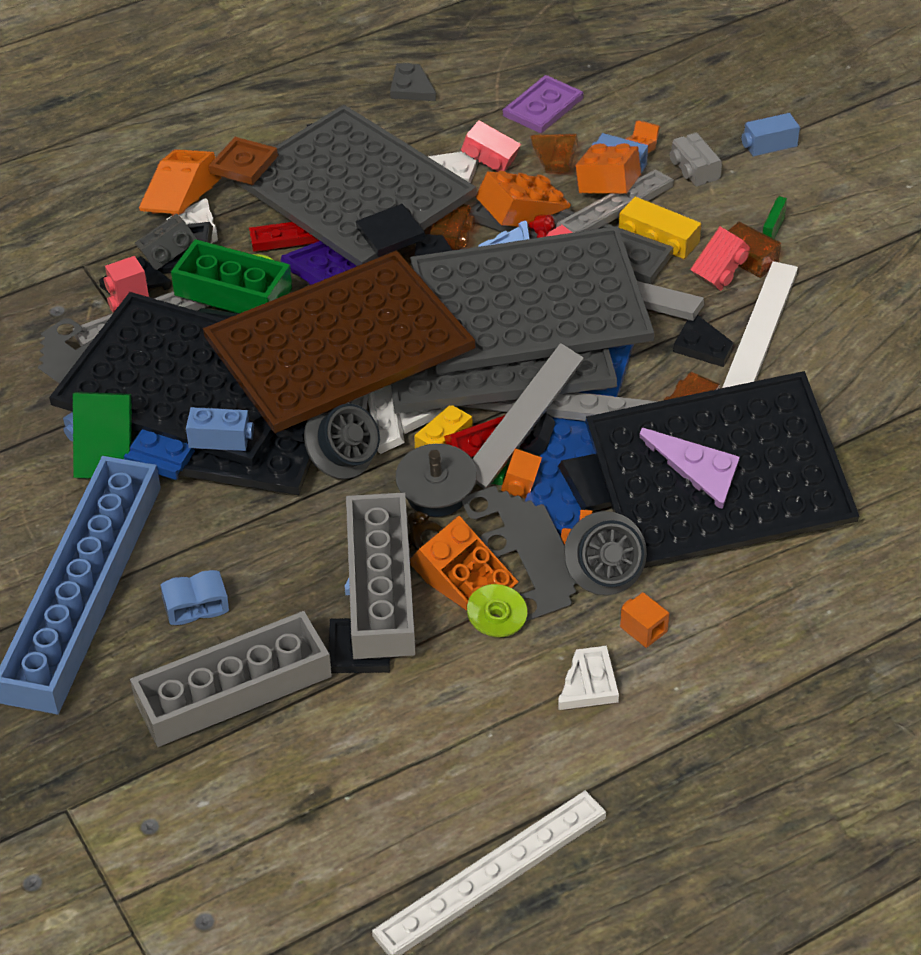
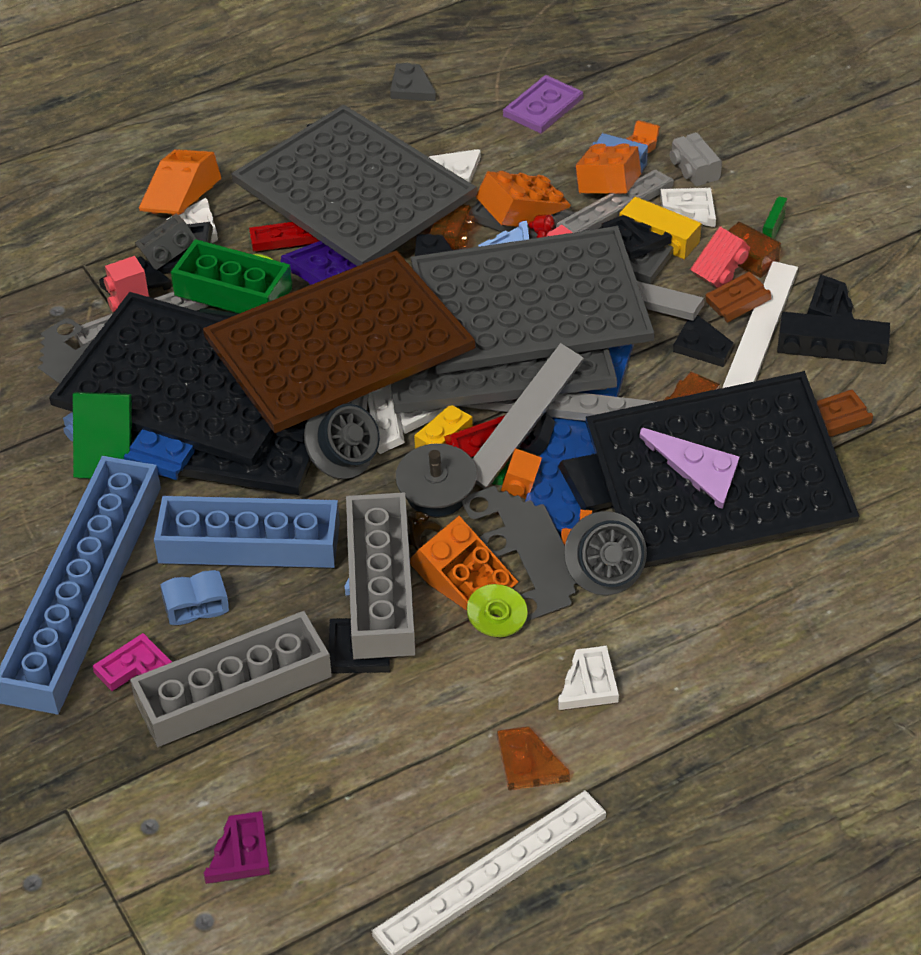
(129, 661): none -> dark pink plate
(219, 429): medium blue brick -> none
(240, 850): none -> magenta wing
(243, 160): dark orange plate -> none
(247, 531): none -> medium blue brick
(390, 230): black tile -> none
(490, 147): coral brick -> none
(528, 760): none -> clear orange wing
(555, 151): clear orange wing -> none
(638, 236): none -> black wing
(644, 619): orange brick -> none
(691, 203): none -> white wing
(738, 296): none -> dark orange plate
(771, 134): medium blue brick -> none
(831, 299): none -> black wing
(833, 337): none -> black brick
(843, 412): none -> dark orange plate

